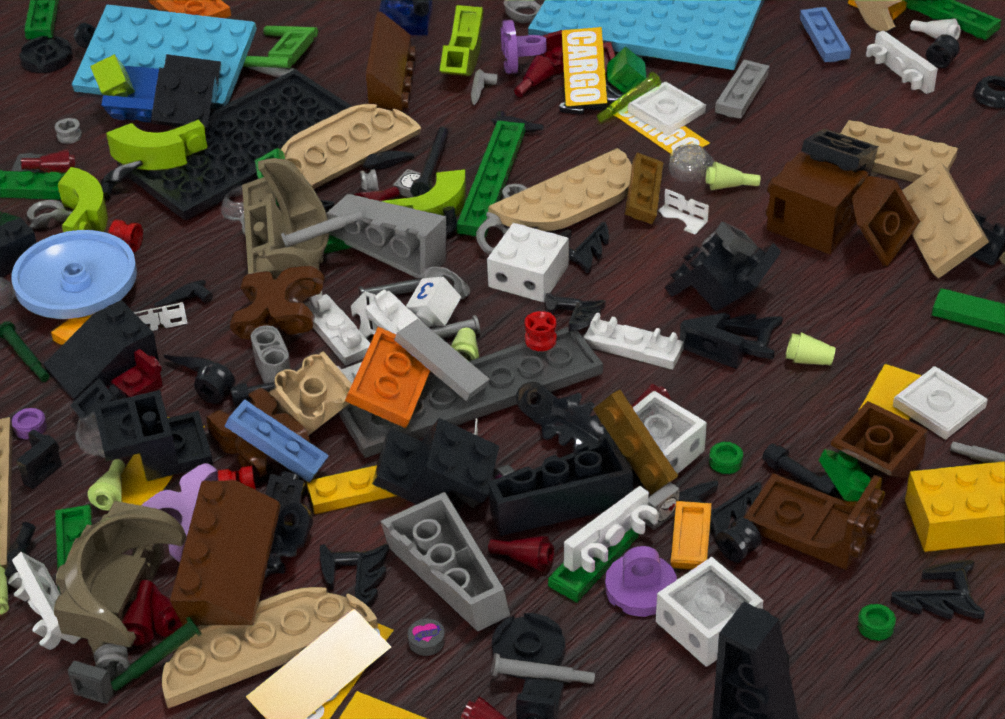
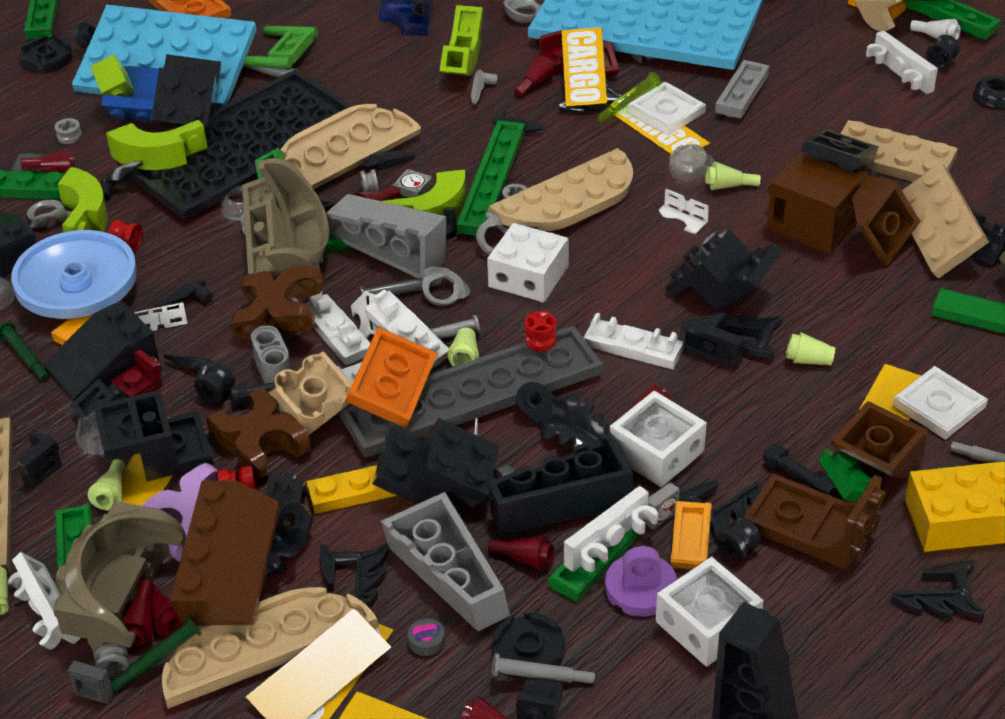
(21, 544): black bar -> none
(27, 420): medium lavender tile -> none
(276, 440): medium blue plate -> none
(320, 228): light grey piece -> none
(390, 65): reddish brown slope -> none
(422, 185): black bar -> none
(434, 301): white brick -> none
(442, 359): light grey tile -> none
(518, 46): medium lavender tile -> none
(582, 310): black piece -> none
(583, 253): black piece -> none
(626, 70): green panel -> none
(635, 442): pearl gold plate -> none
(644, 188): pearl gold plate -> none
(726, 457): green tile -> none
(735, 239): dark grey plate -> none
(825, 34): medium blue plate -> none
(876, 622): green tile -> none

